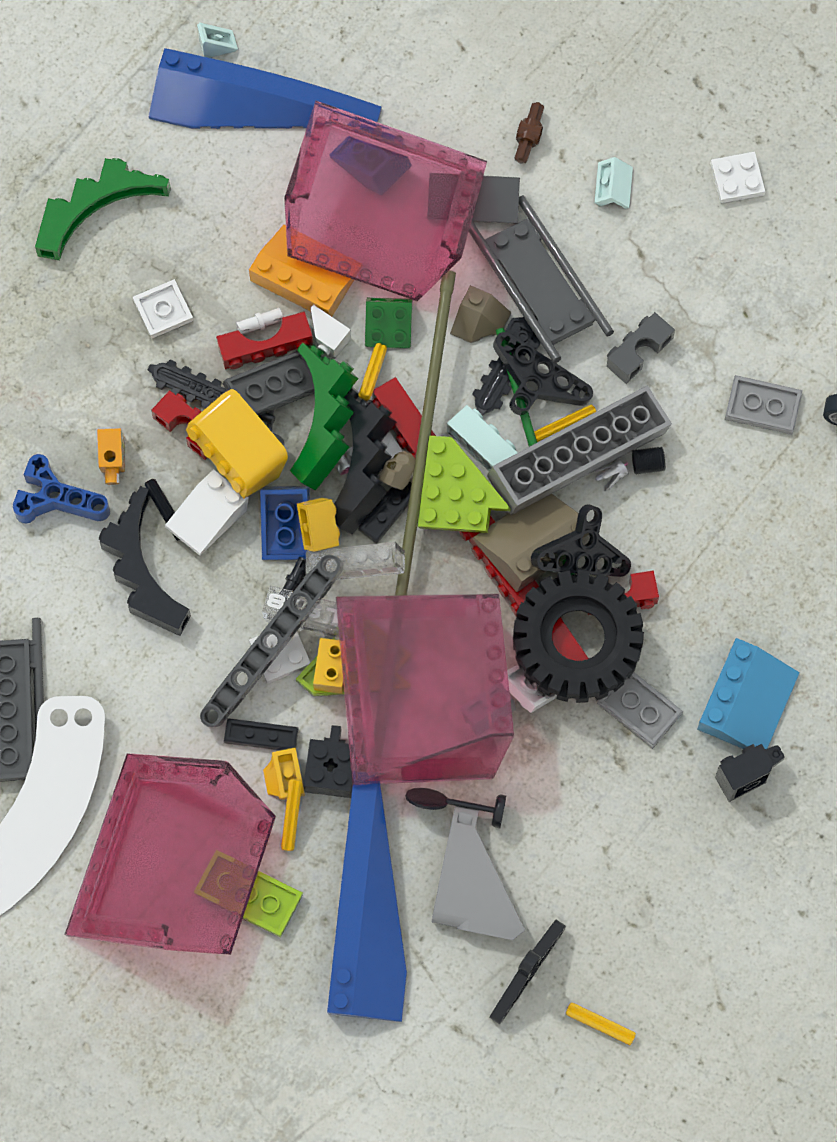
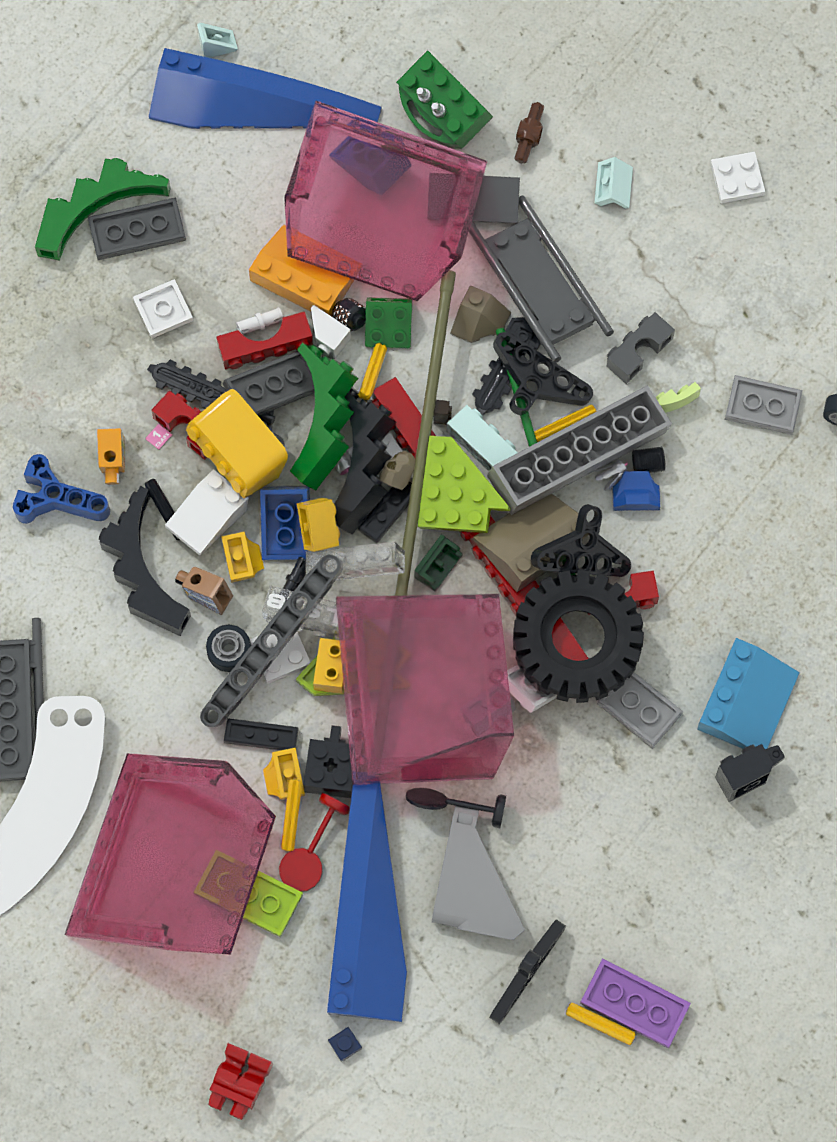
(136, 228): none -> dark grey tile
(158, 436): none -> bright pink sticker
(205, 589): none -> medium nougat torso
(223, 636): none -> wheel
(232, 1086): none -> red hips
(242, 556): none -> yellow slope
(302, 867): none -> red piece
(344, 1044): none -> dark blue plate
(350, 313): none -> black head
(438, 563): none -> dark green hinge
(441, 102): none -> green piece
(442, 412): none -> dark brown piece
(635, 1003): none -> medium lavender plate
(636, 492): none -> blue slope
(671, 401): none -> yellowish green slope

